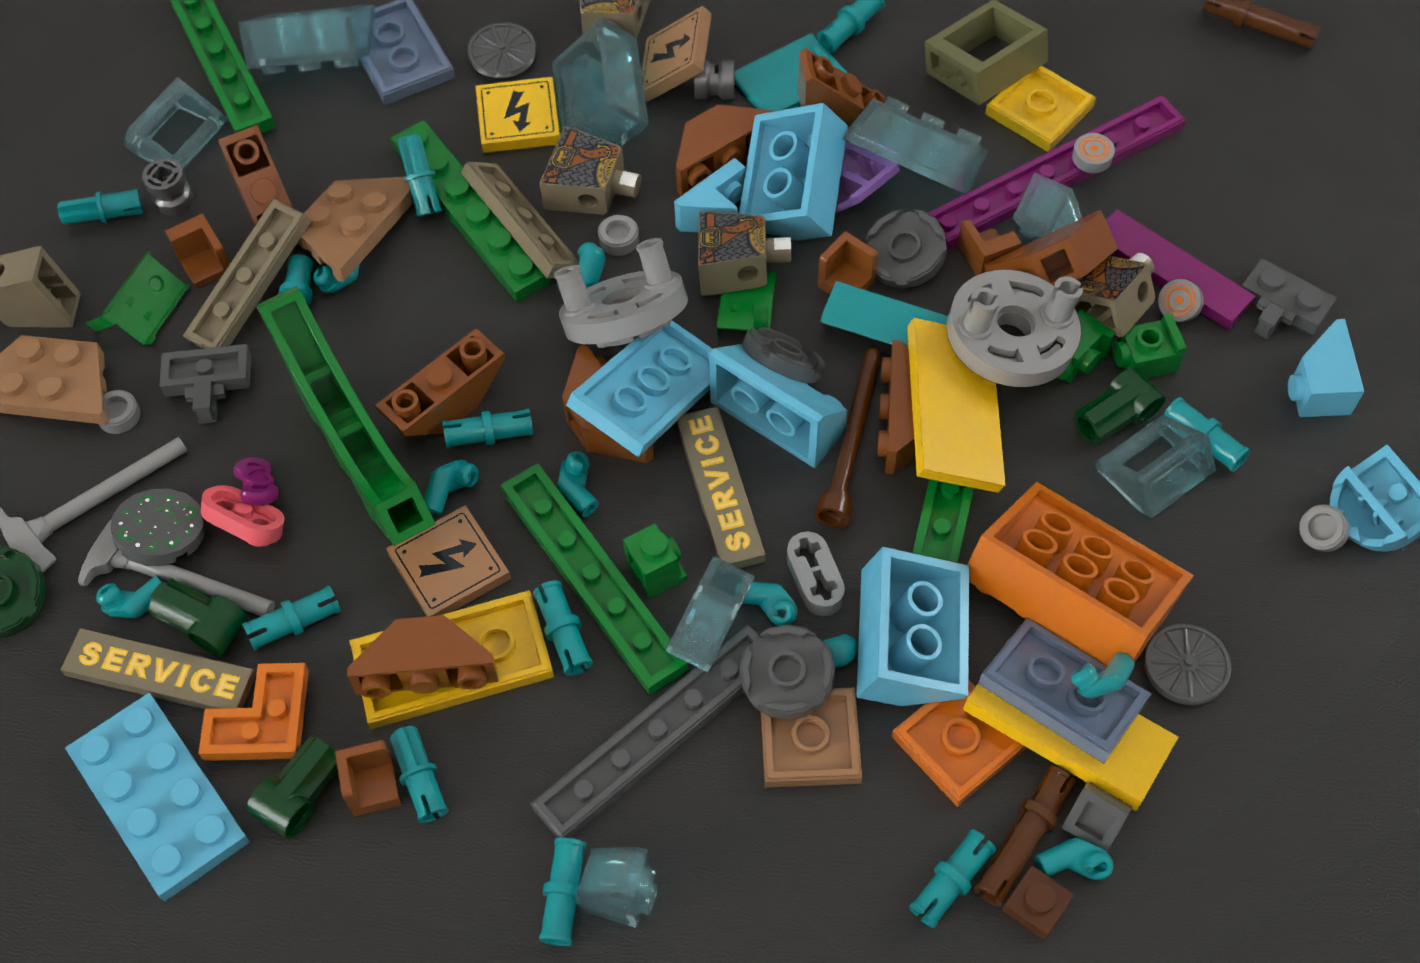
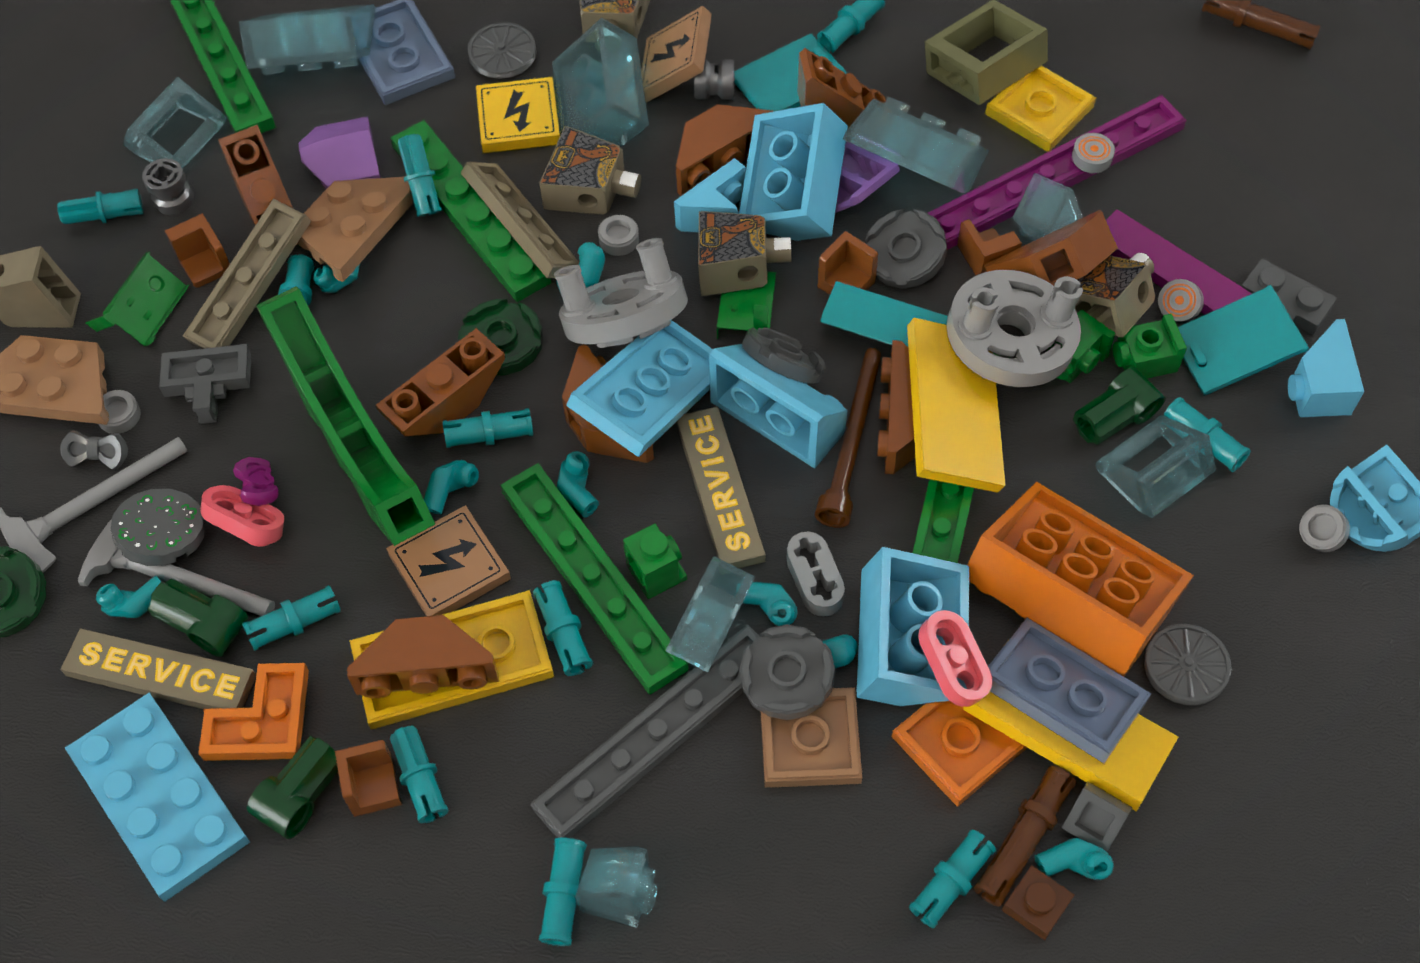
(110, 449): none -> dark grey piece
(340, 151): none -> medium lavender slope
(511, 328): none -> dark green tile
(956, 659): none -> coral plate
(1110, 680): teal arm -> none
(1240, 340): none -> teal container

